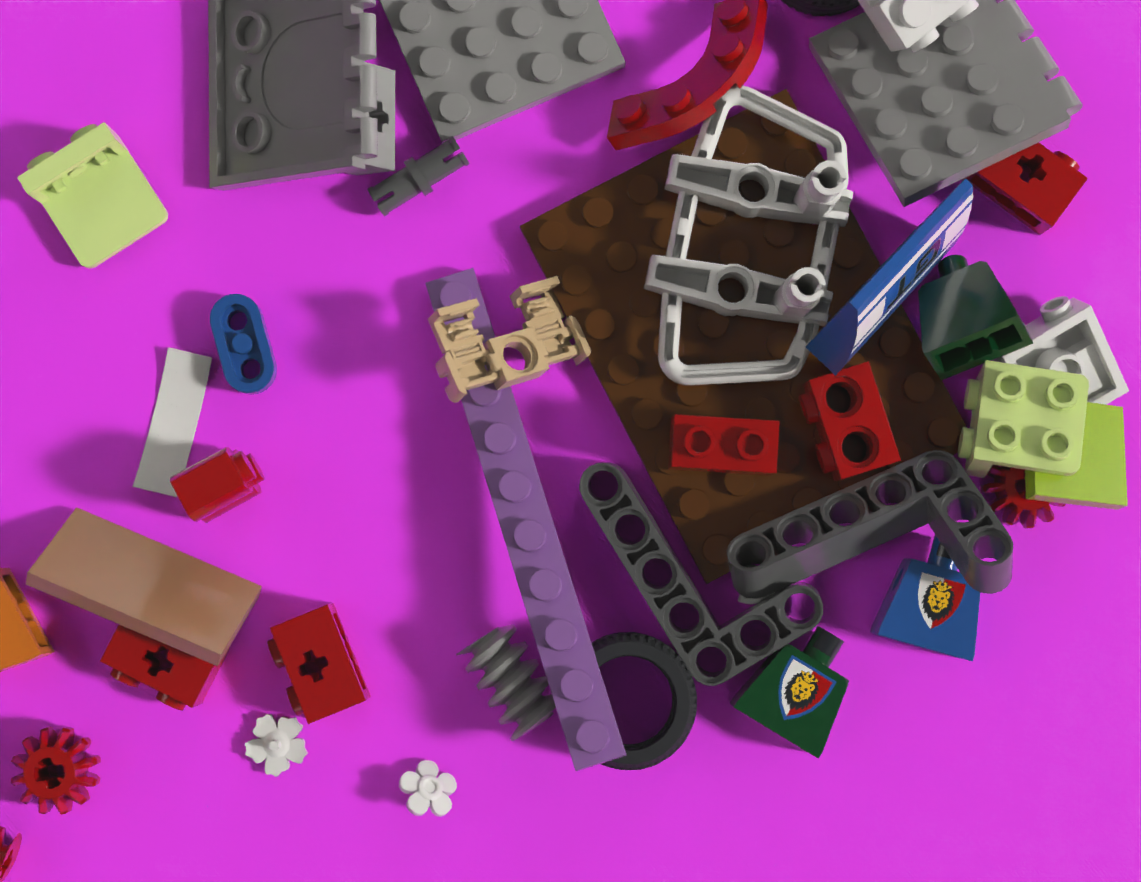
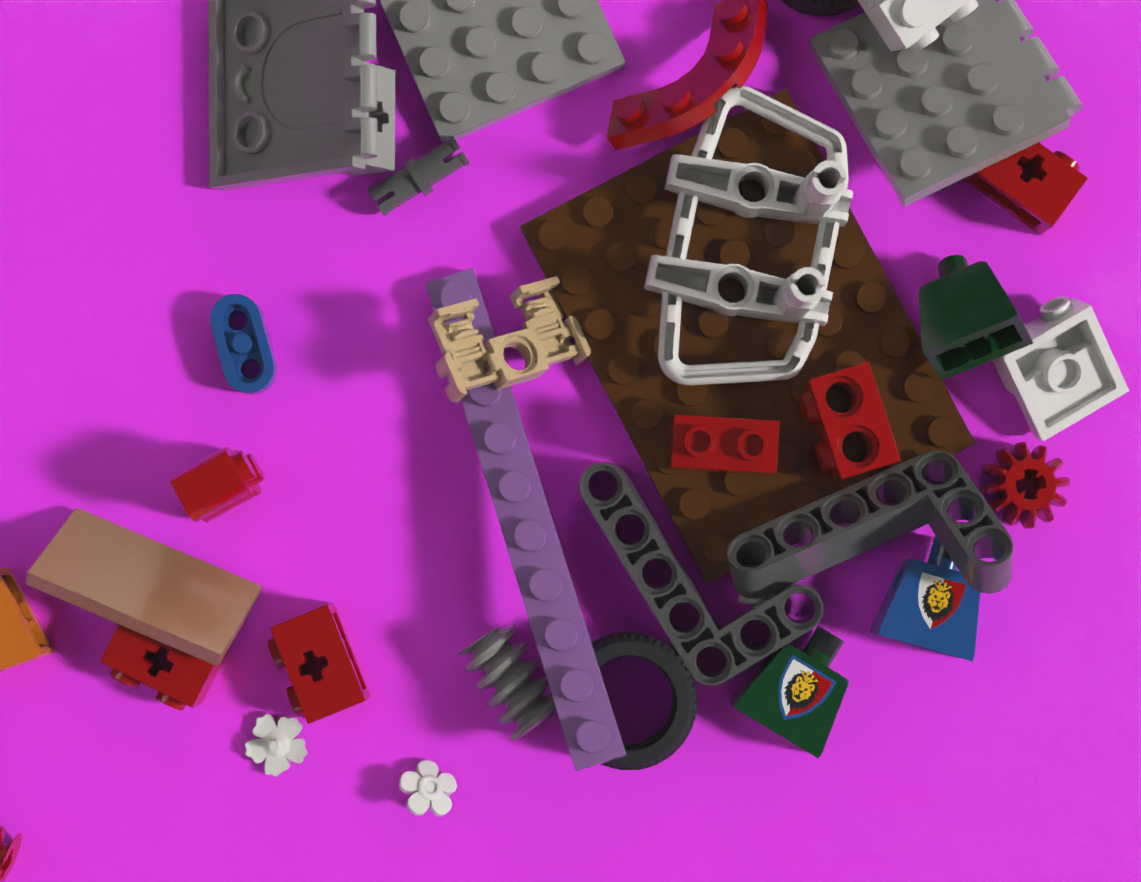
(58, 751): red gear -> none
(94, 194): yellowish green bracket -> none
(173, 420): white sticker -> none
(893, 281): blue slope -> none
(1024, 419): yellowish green bracket -> none
(1102, 471): lime tile -> none

